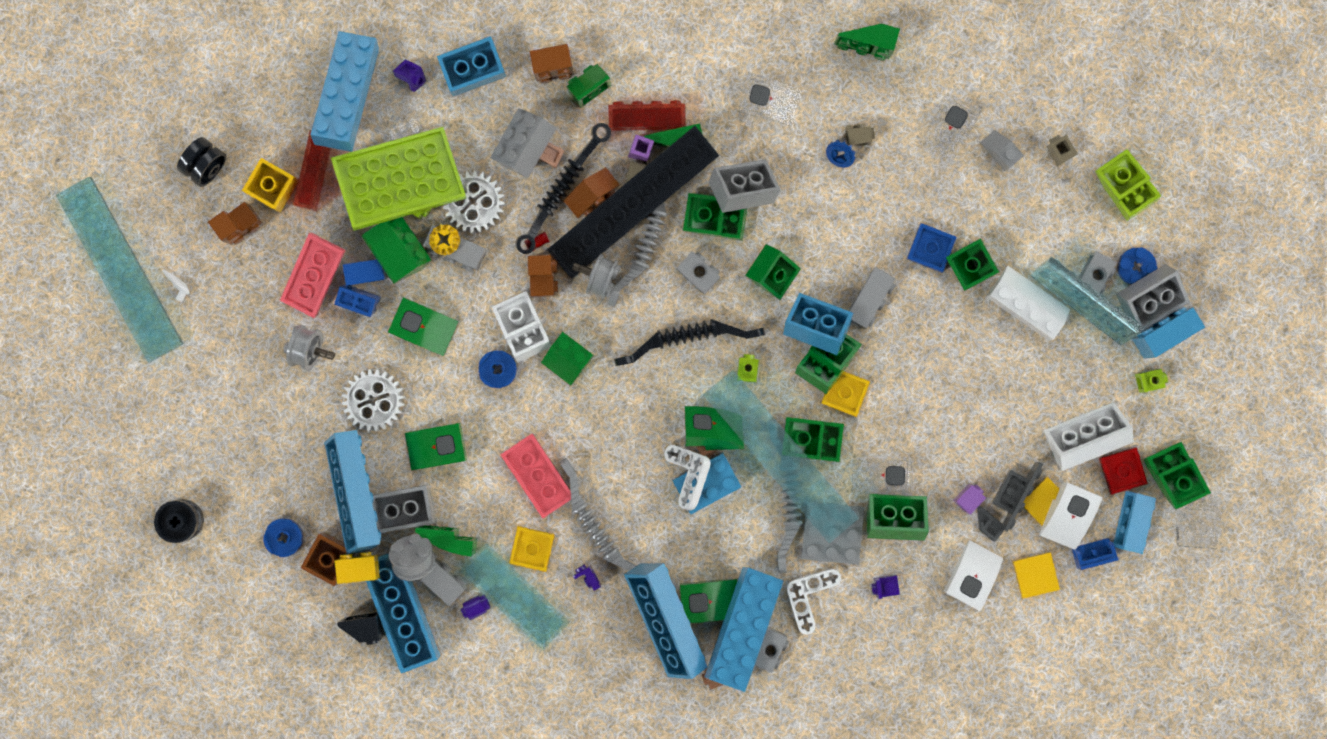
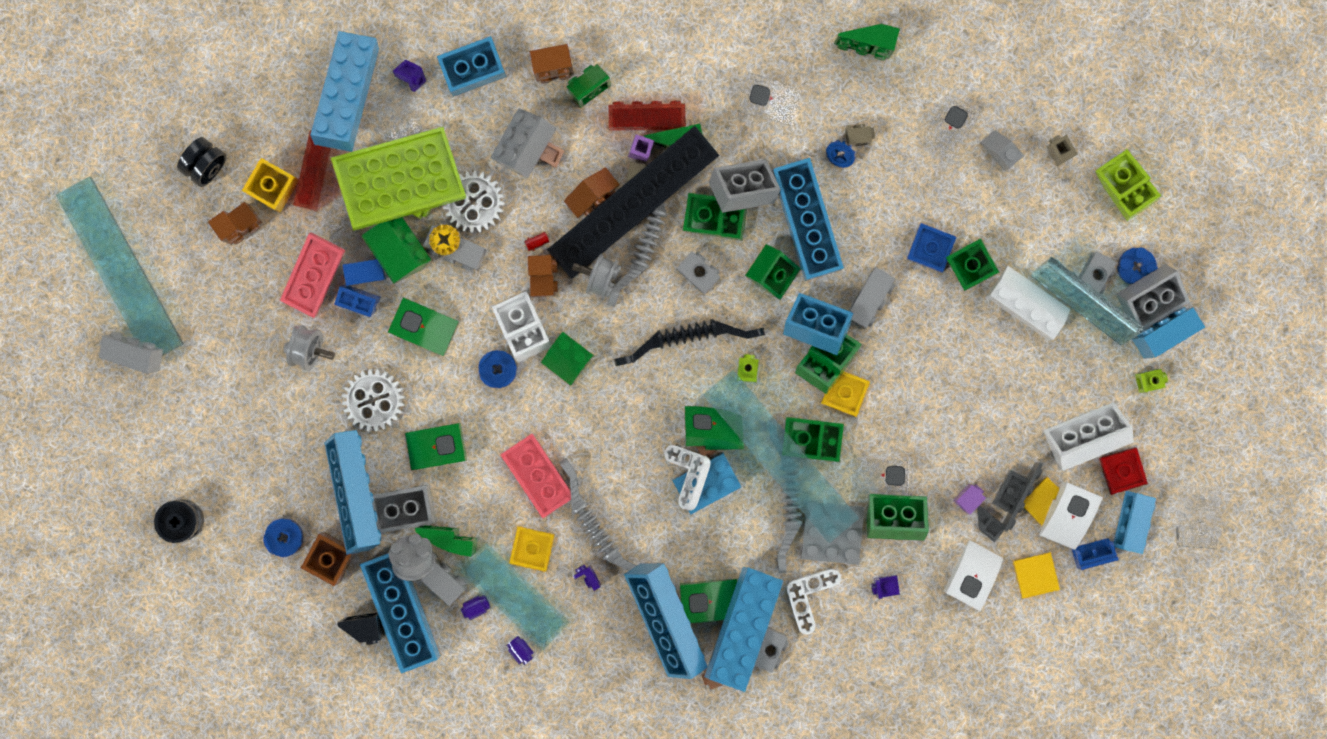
(130, 352): none -> light grey brick
(179, 284): white bar -> none
(358, 568): yellow brick -> none
(520, 650): none -> dark purple brick
(576, 164): black piece -> none
(807, 219): none -> dark azure brick
(1177, 475): green slope -> none

